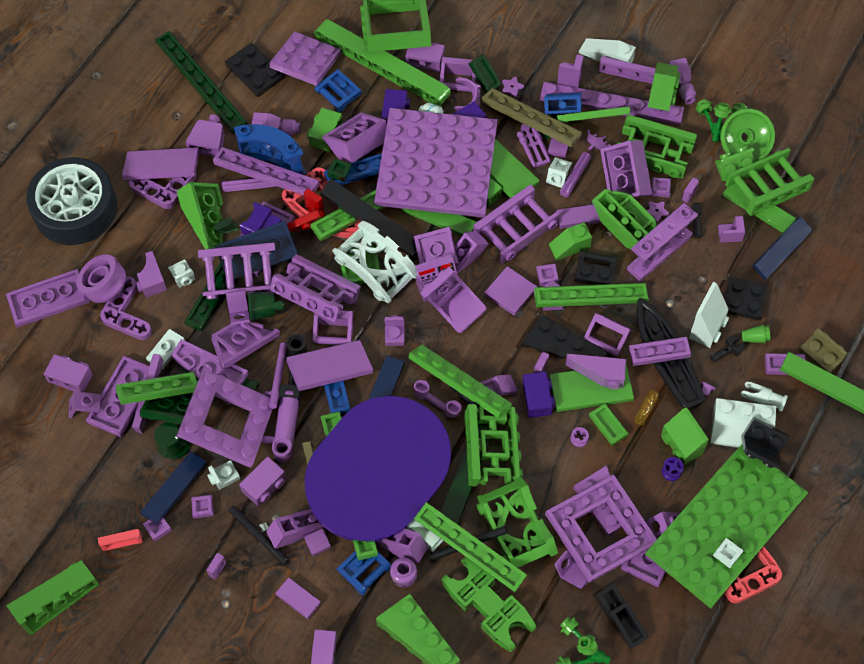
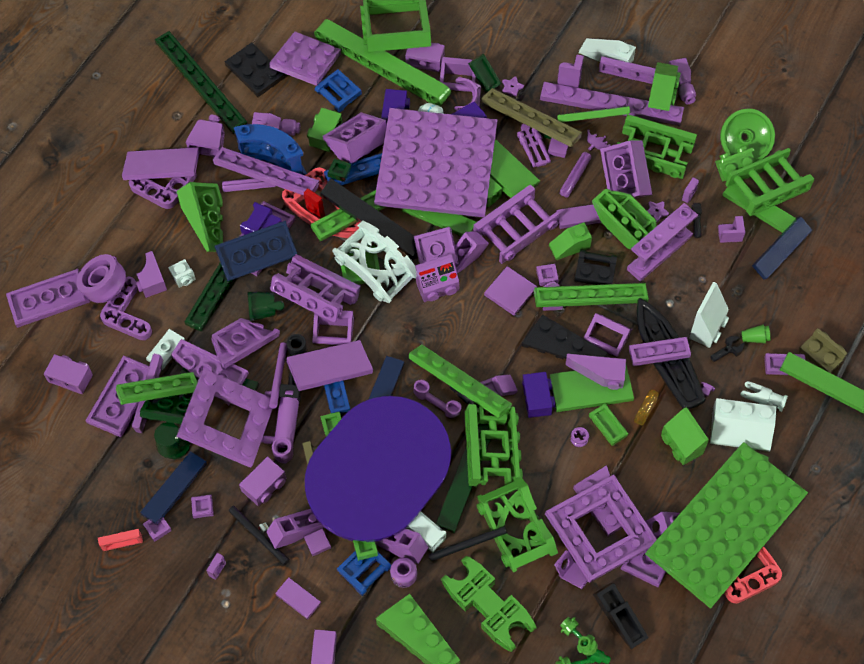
(52, 597): bright green wedge -> none
(68, 182): wheel -> none
(84, 402): medium lavender bracket -> none
(223, 475): light aqua bracket -> none
(226, 225): clear green tile -> none
(227, 253): medium lavender fence -> none
(237, 306): medium lavender bracket -> none
(305, 221): red plate -> none
(394, 331): medium lavender bracket -> none
(453, 300): medium lavender bracket -> none
(470, 547): bright green plate -> none
(541, 363): medium lavender tile -> none
(558, 172): light aqua bracket -> none
(563, 103): blue brick -> none
(661, 187): medium lavender tile -> none
(672, 464): dark purple wheel -> none
(721, 110): bright green plant -> none
(728, 553): light aqua tile -> none
(745, 298): black plate -> none
(764, 442): black bracket -> none

